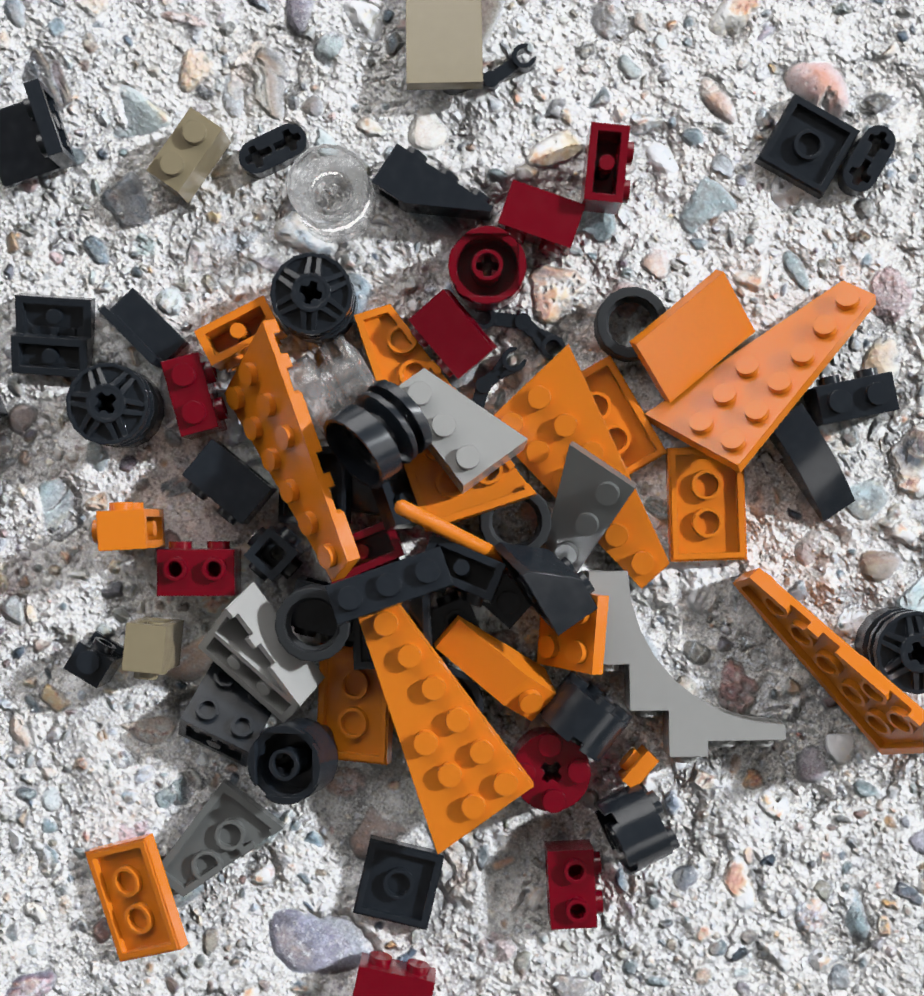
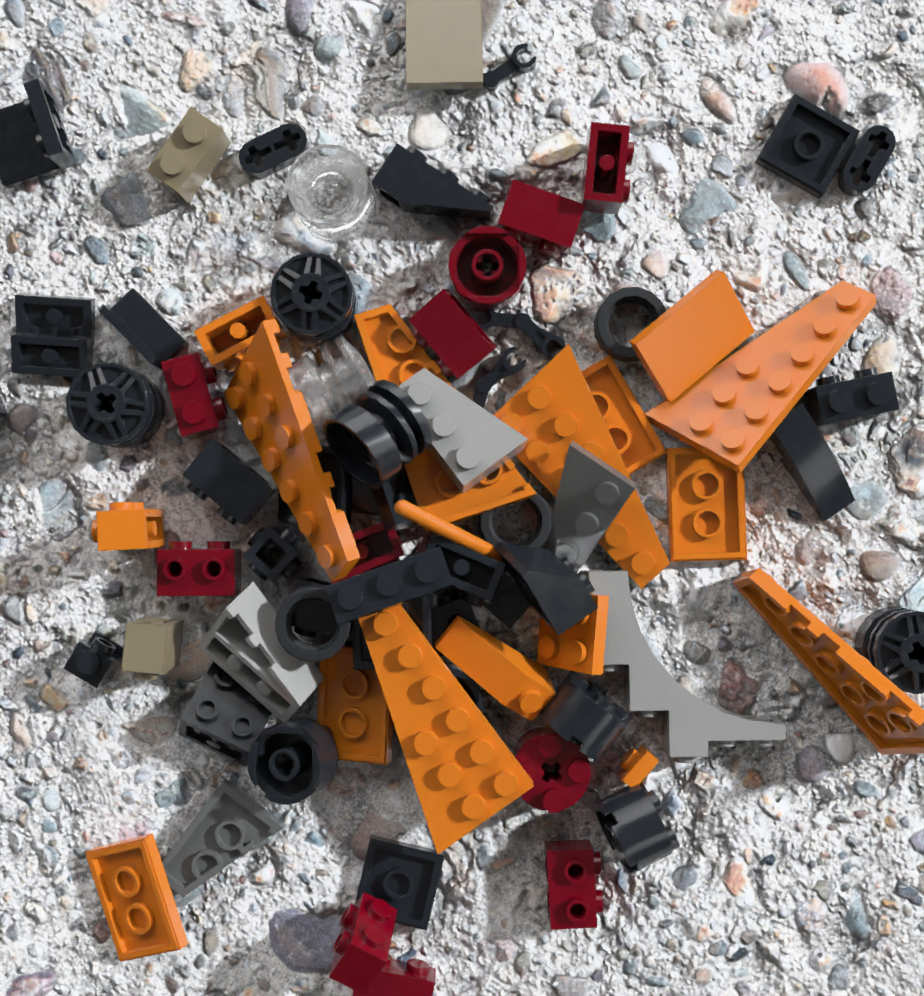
(363, 942): none -> dark red brick

